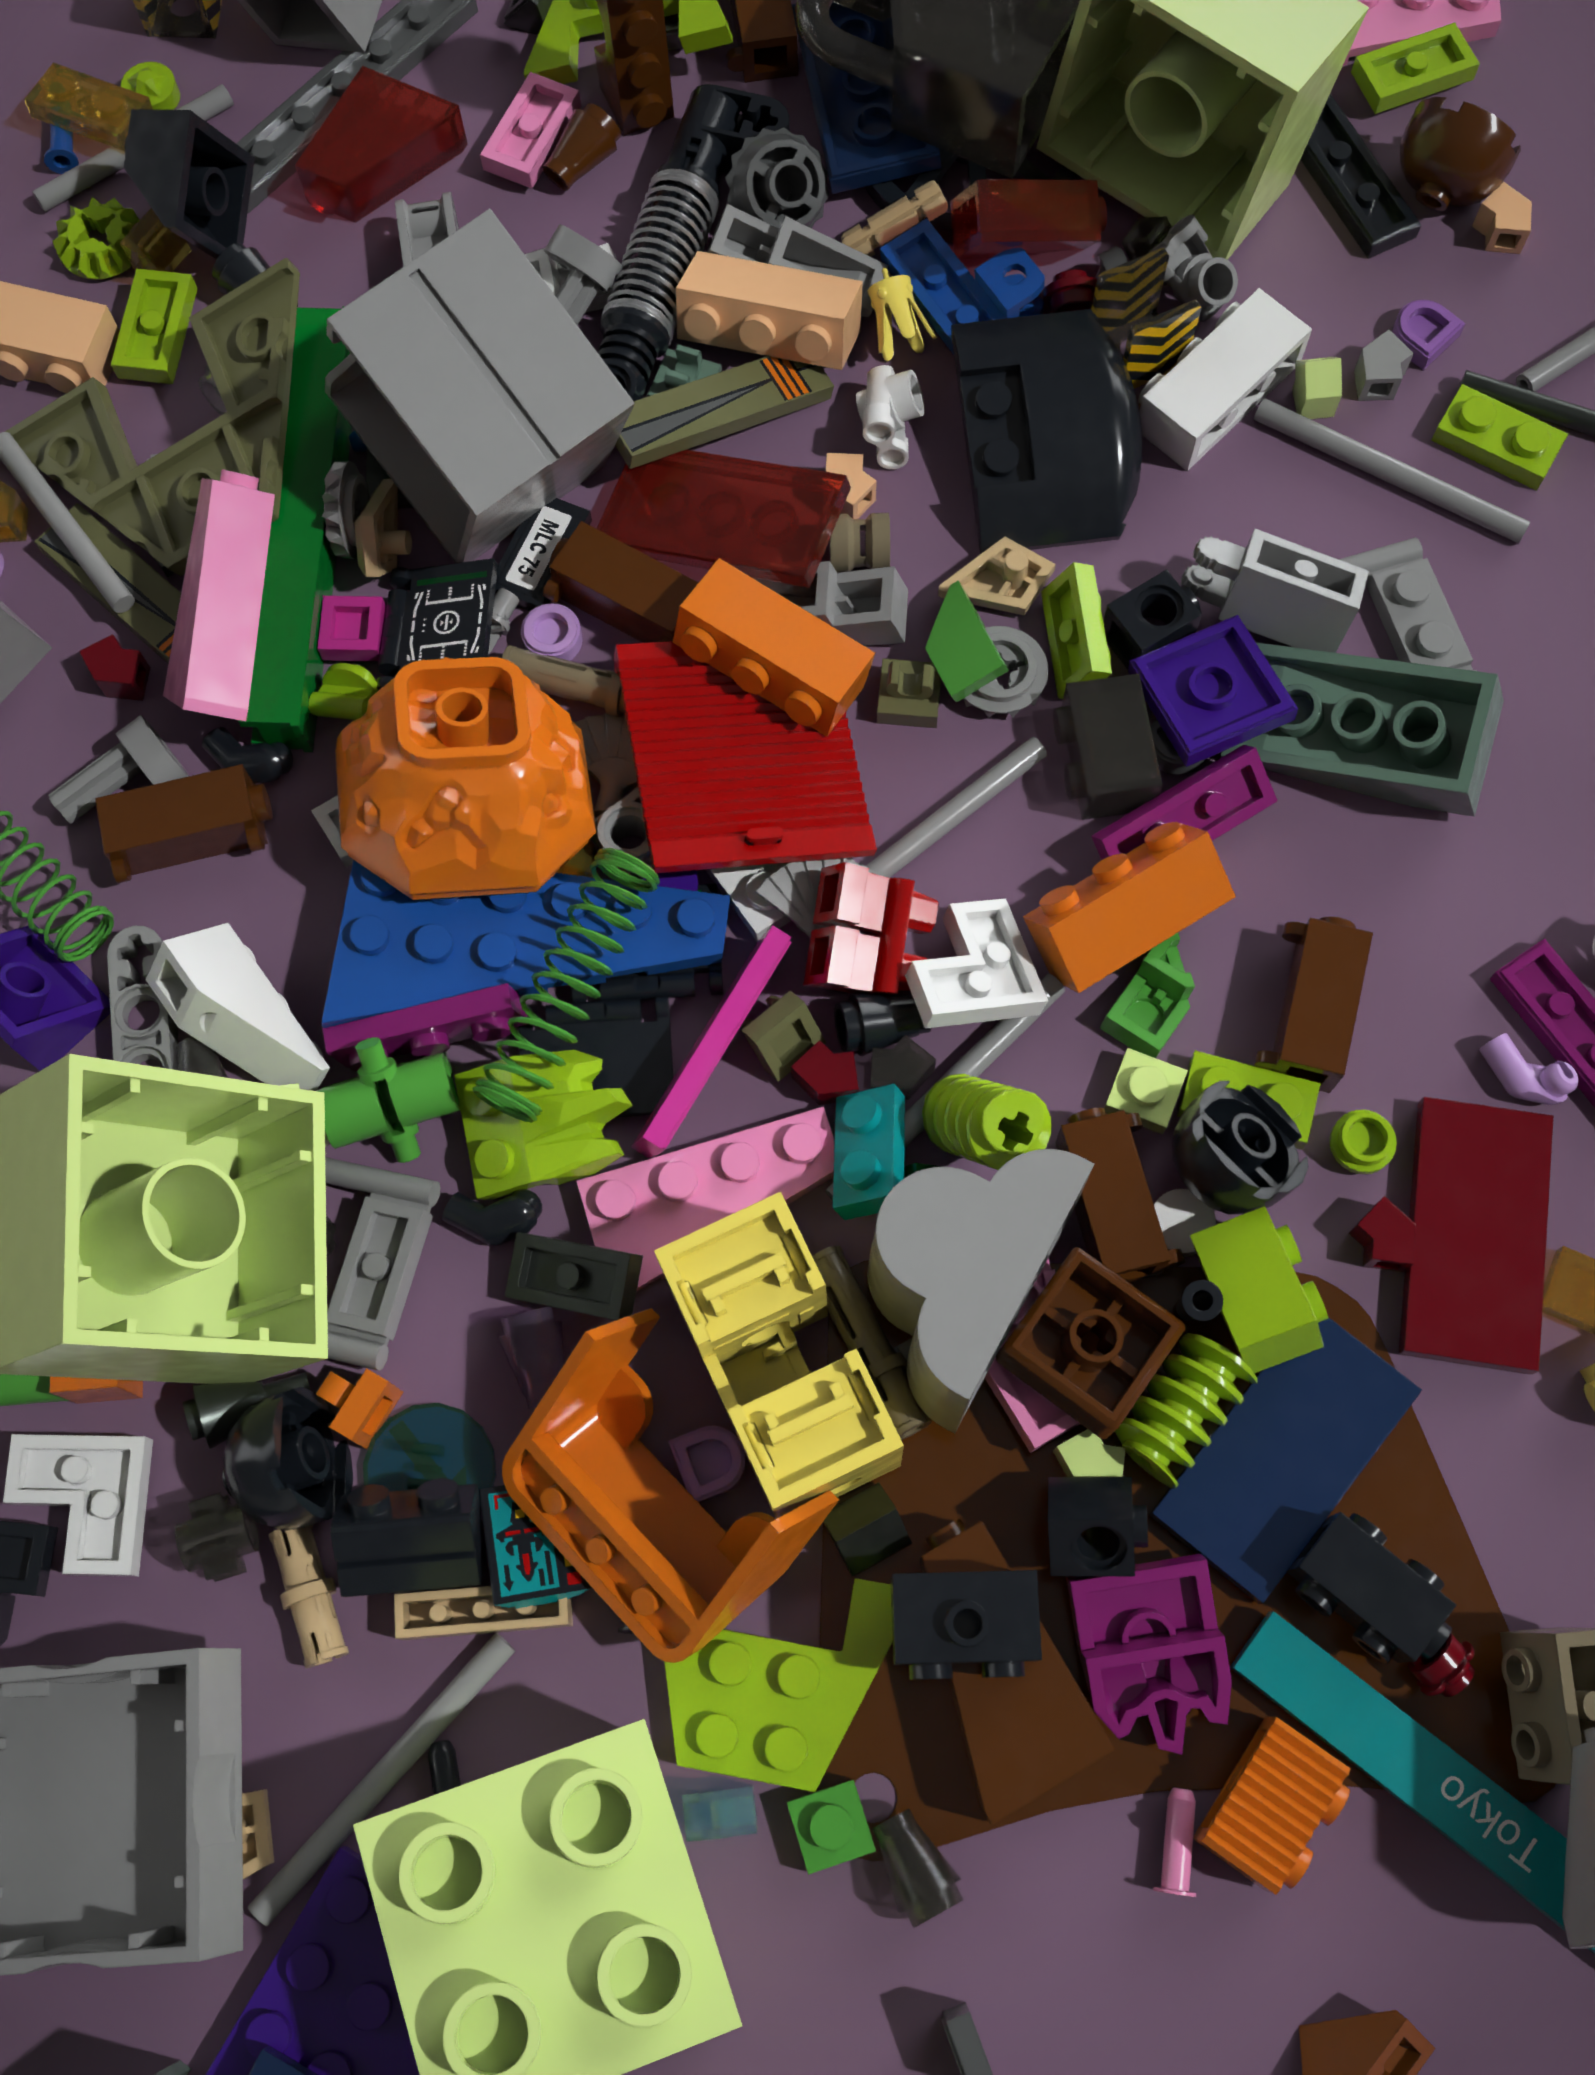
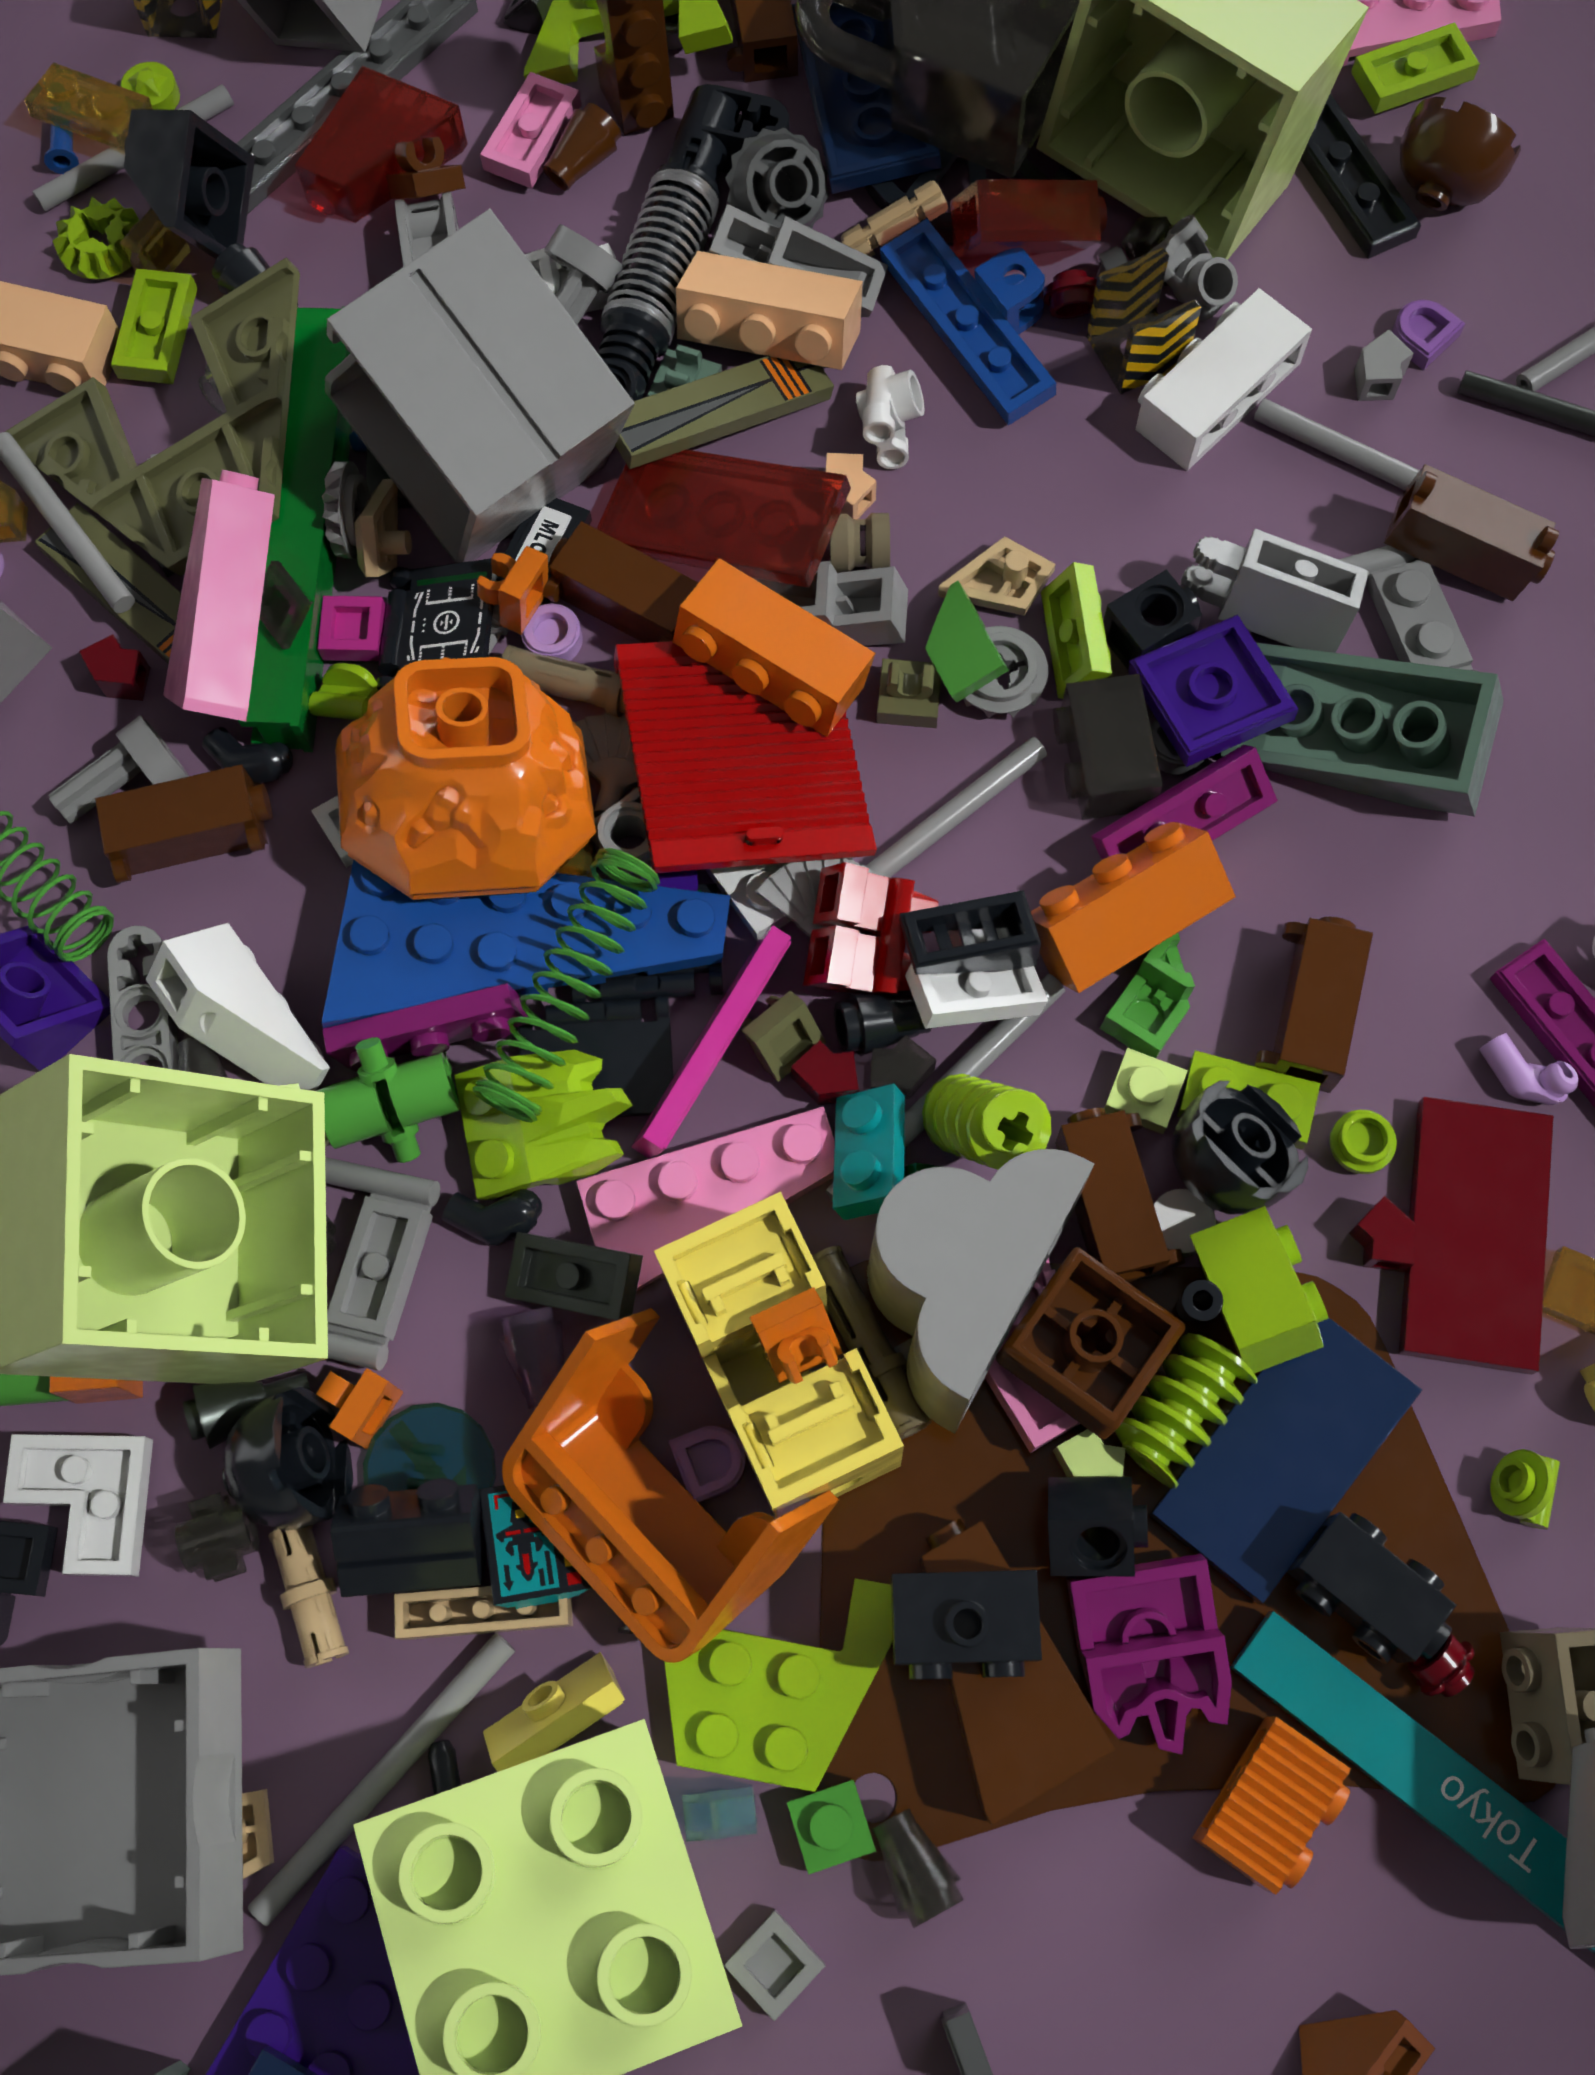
(283, 604): none -> clear smoke slope
(423, 177): none -> reddish brown tile
(521, 589): none -> orange tile
(554, 1714): none -> light yellow plate
(774, 1965): none -> light grey tile
(797, 1336): none -> orange tile
(866, 1529): pearl dark grey slope -> none
(896, 297): light yellow piece -> none
(988, 913): none -> black slope
(1047, 429): black slope -> none
(1178, 1843): bright pink piece -> none
(1317, 387): yellowish green piece -> none
(1472, 533): none -> reddish brown brick
(1499, 437): lime plate -> none
(1504, 220): light nougat piece -> none
(1525, 1487): none -> lime plate

